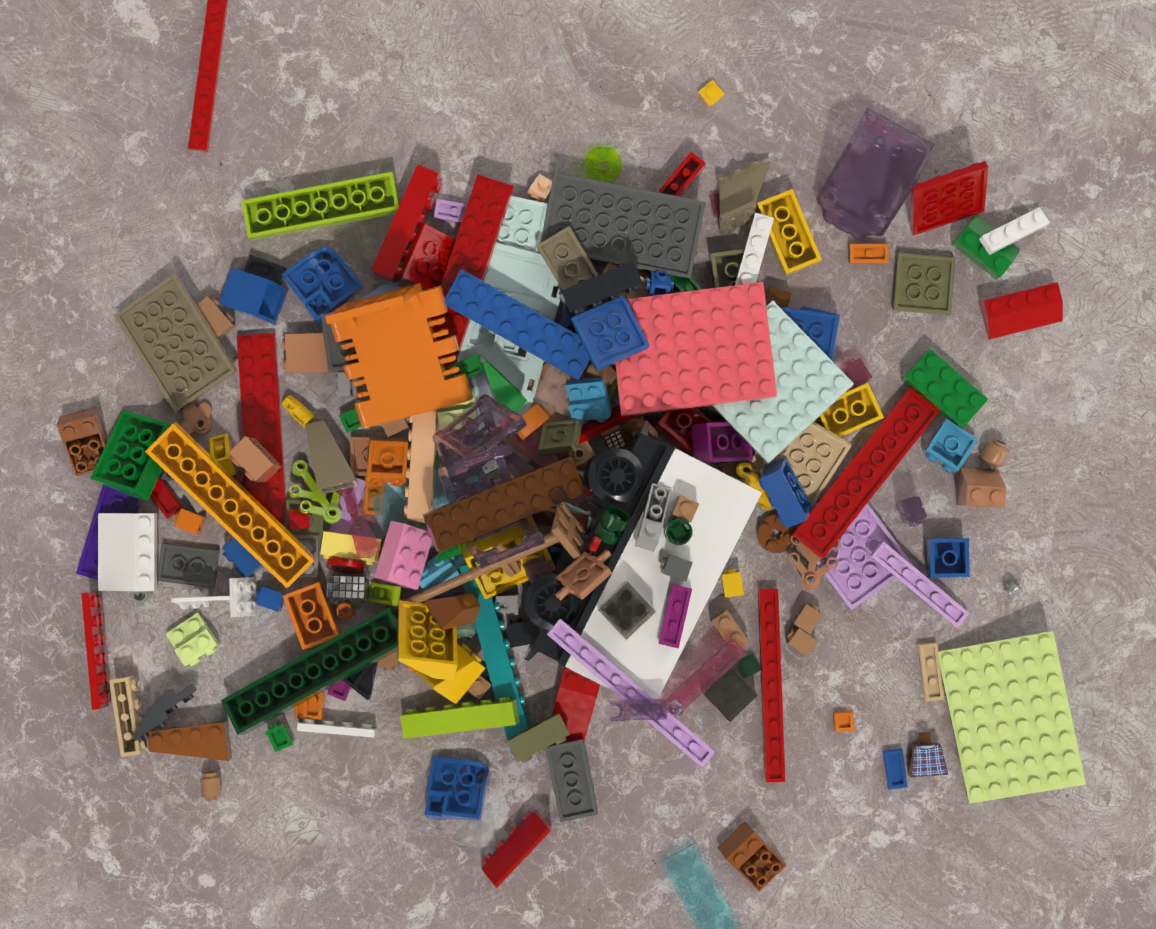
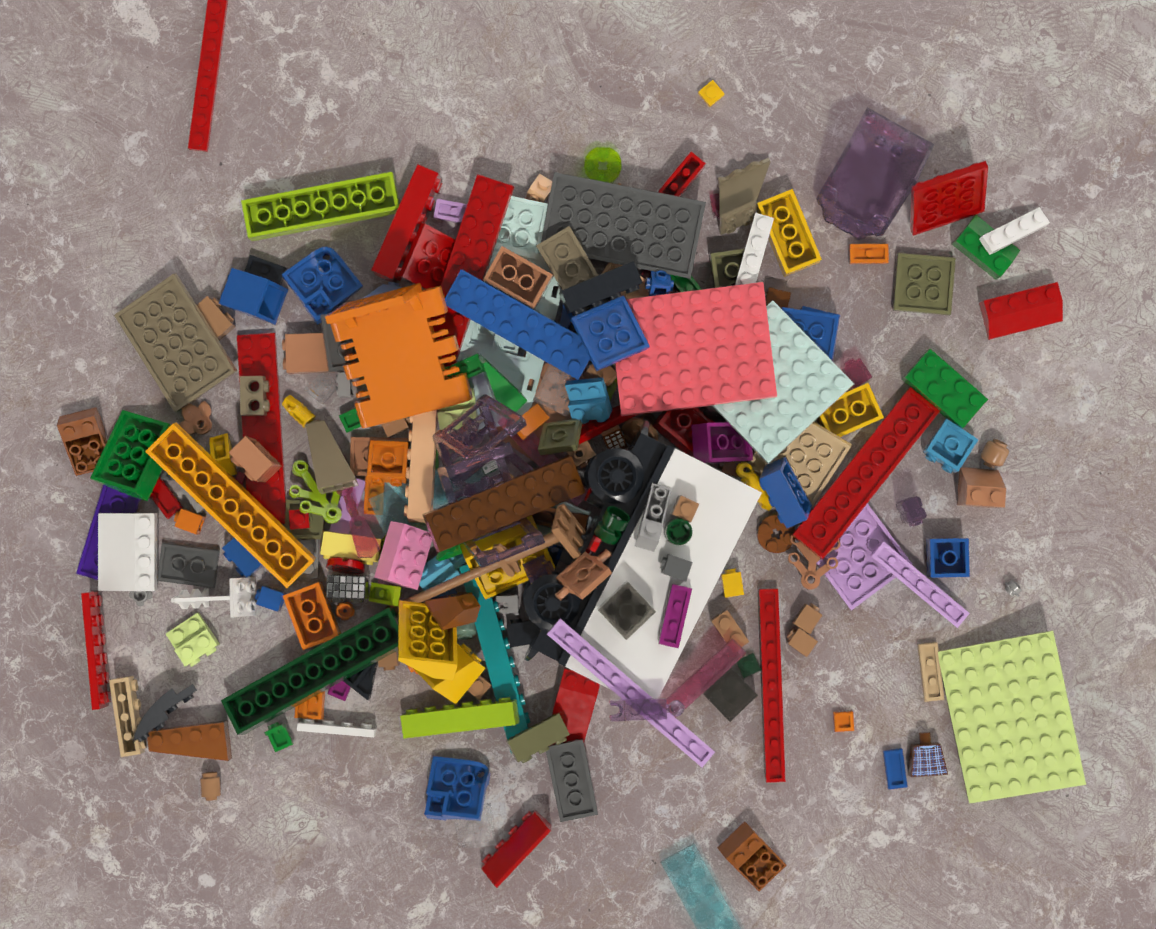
(248, 396): none -> dark tan brick
(518, 277): none -> nougat brick

